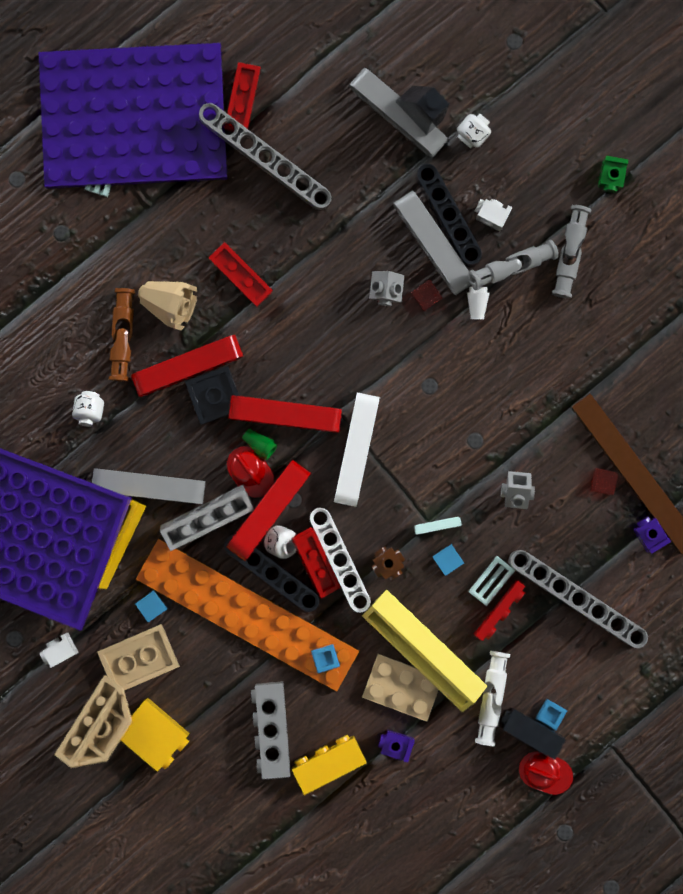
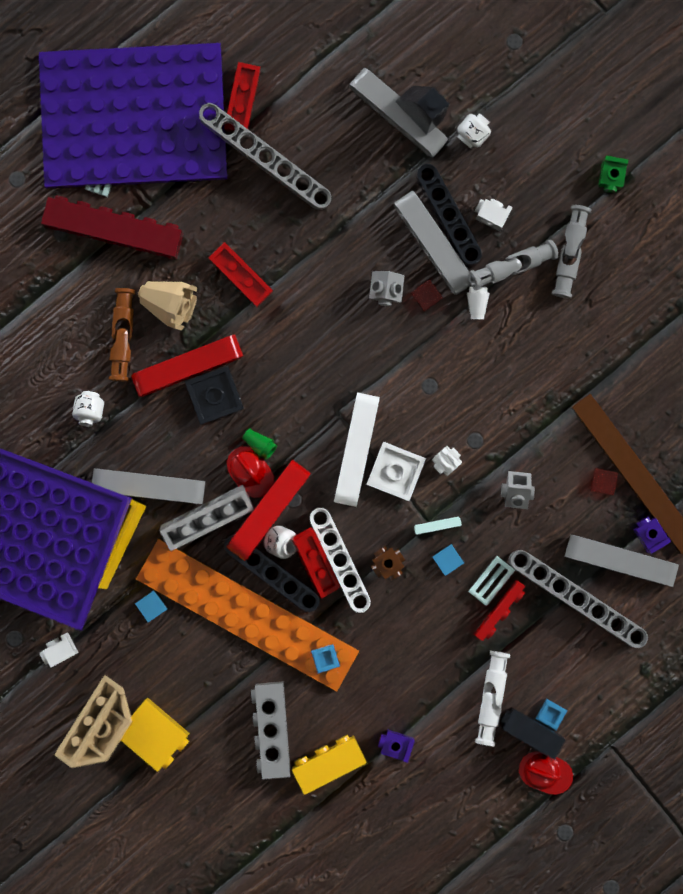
(112, 228): none -> dark red brick
(139, 658): tan plate -> none
(285, 414): red beam -> none
(396, 471): none -> white plate
(400, 688): tan plate -> none
(424, 651): light yellow brick -> none
(446, 460): none -> white gear
(621, 560): none -> light grey beam

